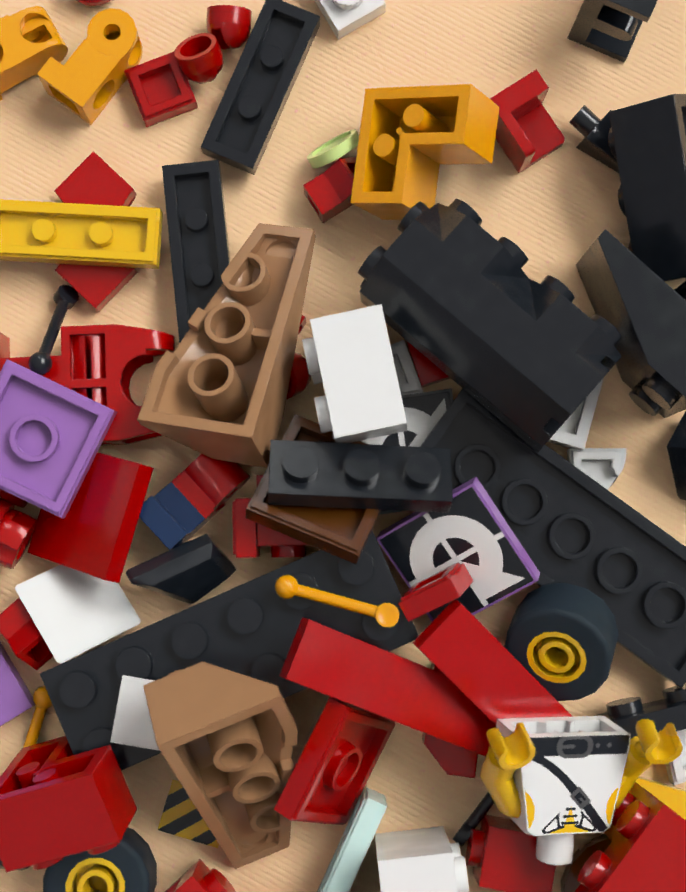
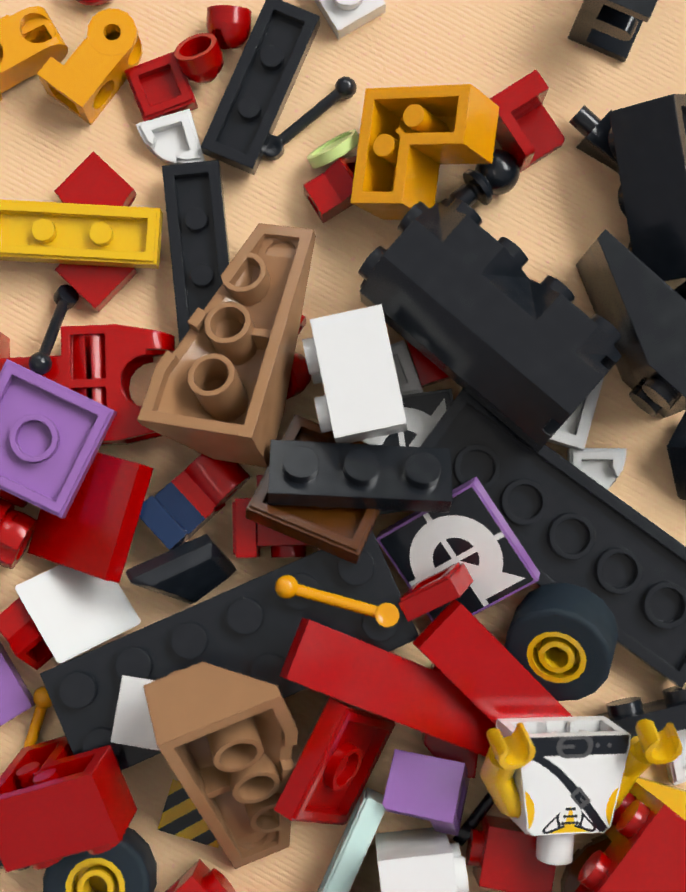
(172, 138): none -> white tile
(344, 89): none -> black hinge
(427, 789): none -> medium lavender panel
(487, 180): none -> black bar

